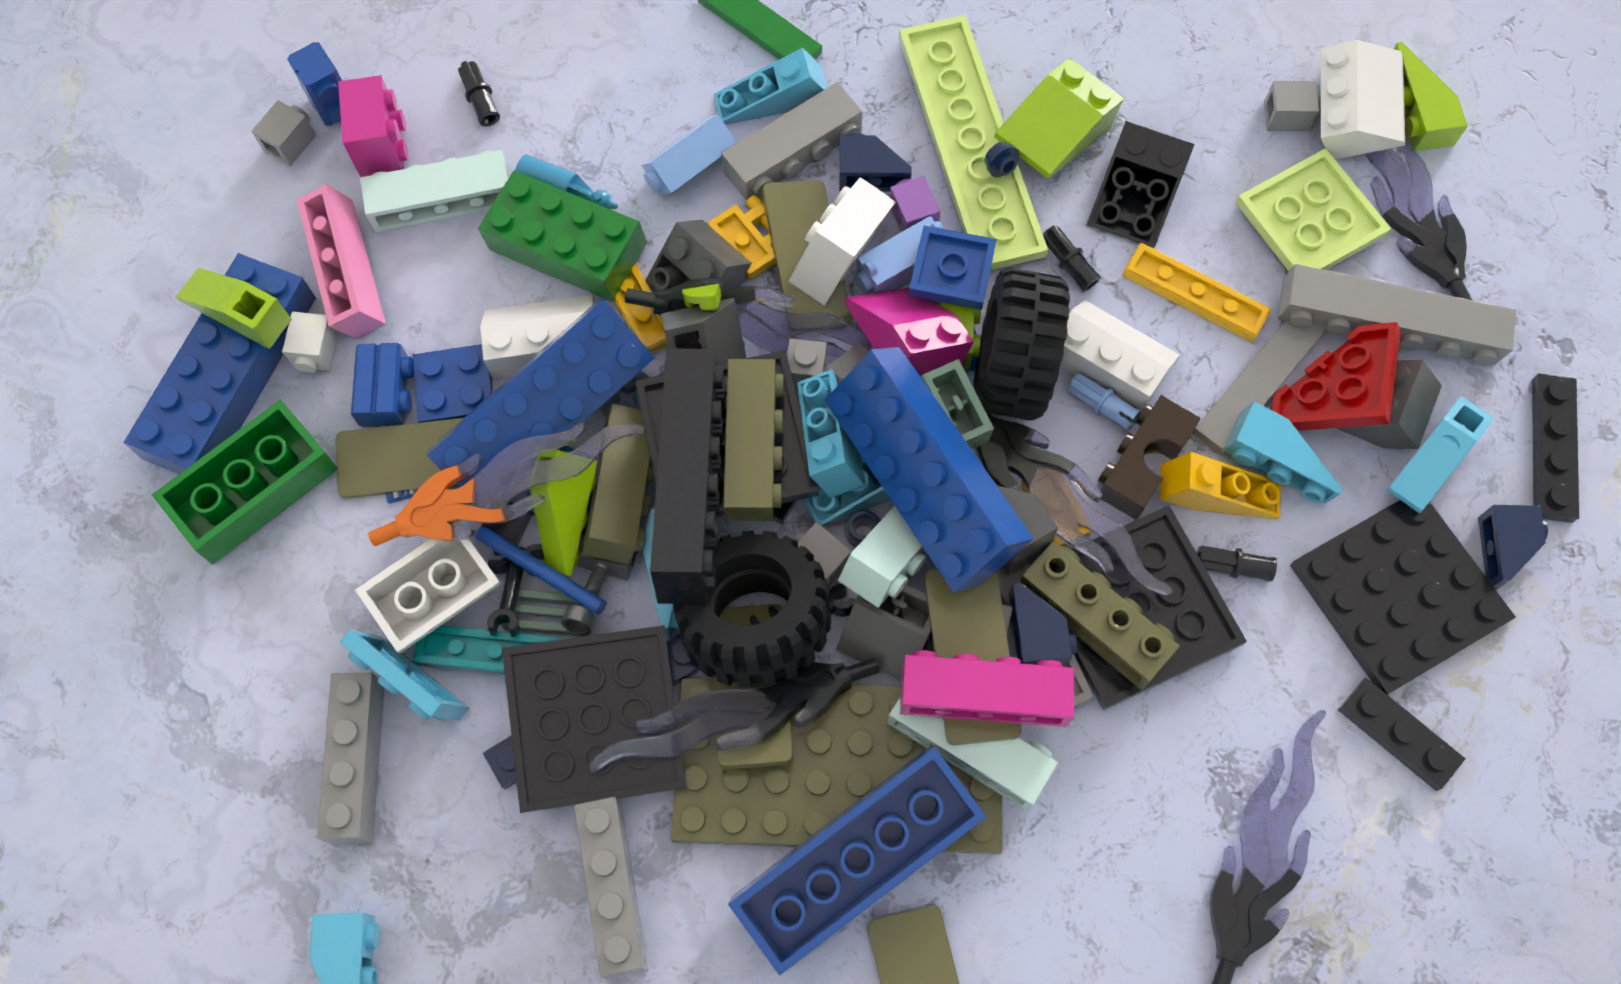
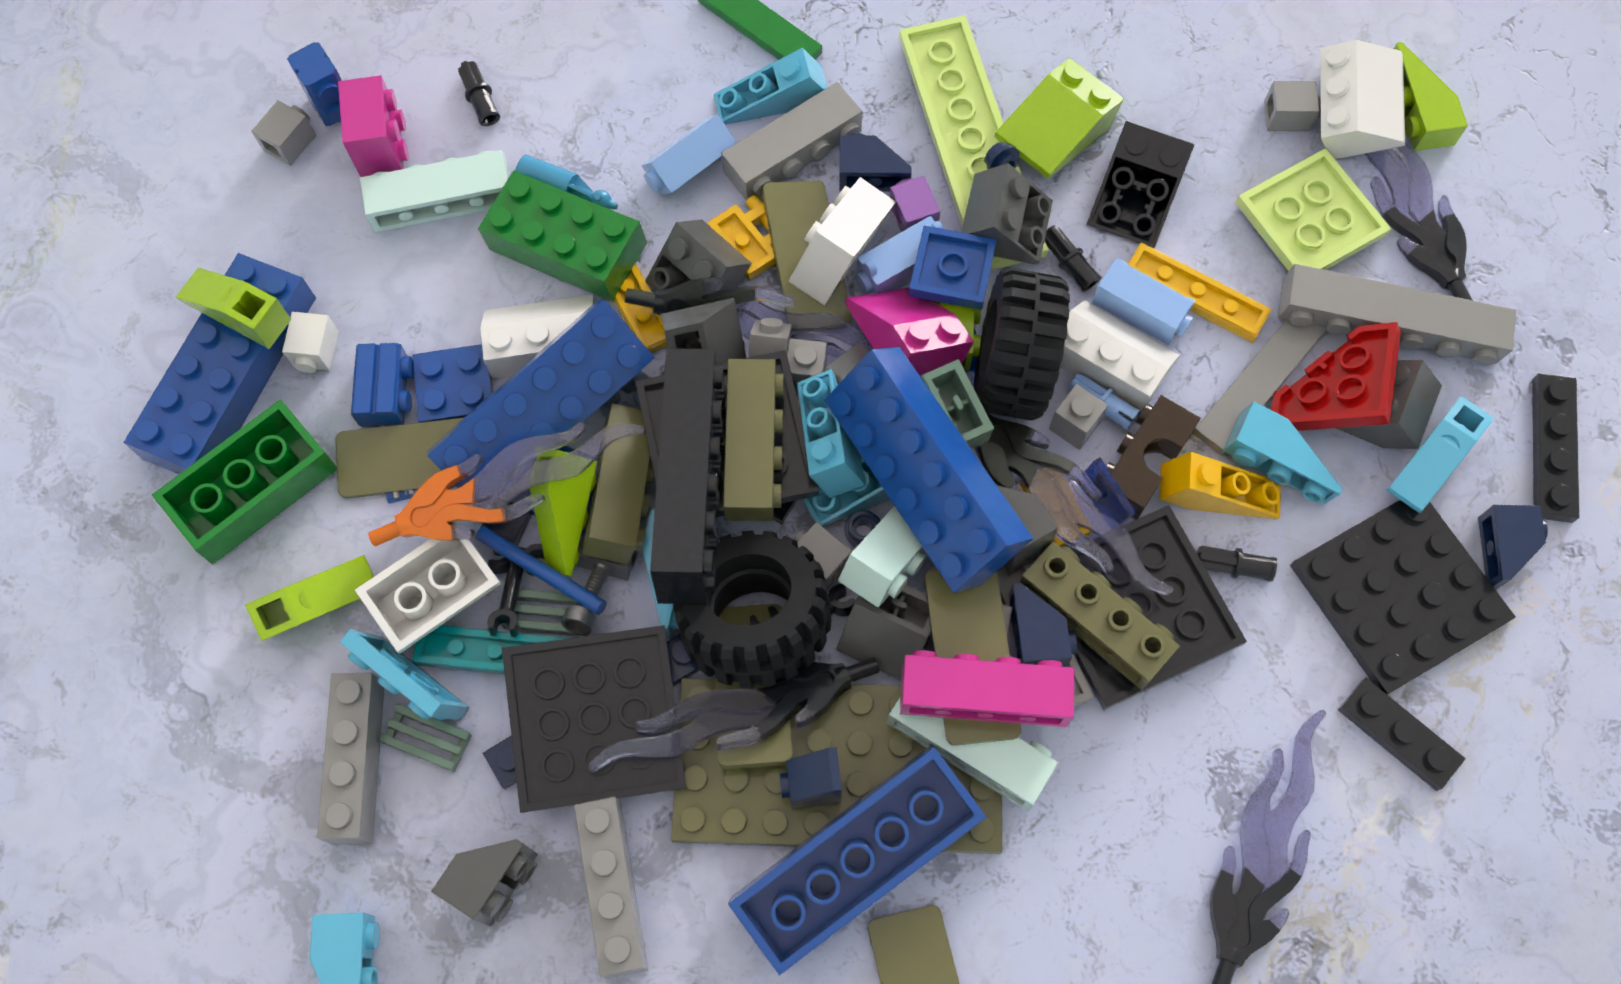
(308, 598): none -> lime slope
(340, 262): bright pink brick -> none
(395, 724): none -> sand green tile
(485, 878): none -> dark grey slope
(706, 296): lime tile -> none
(769, 336): none -> light grey brick
(812, 779): none -> dark blue slope
(1009, 210): none -> dark grey slope
(1078, 416): none -> light grey brick
(1113, 501): none -> clear blue piece
(1143, 302): none -> light blue brick

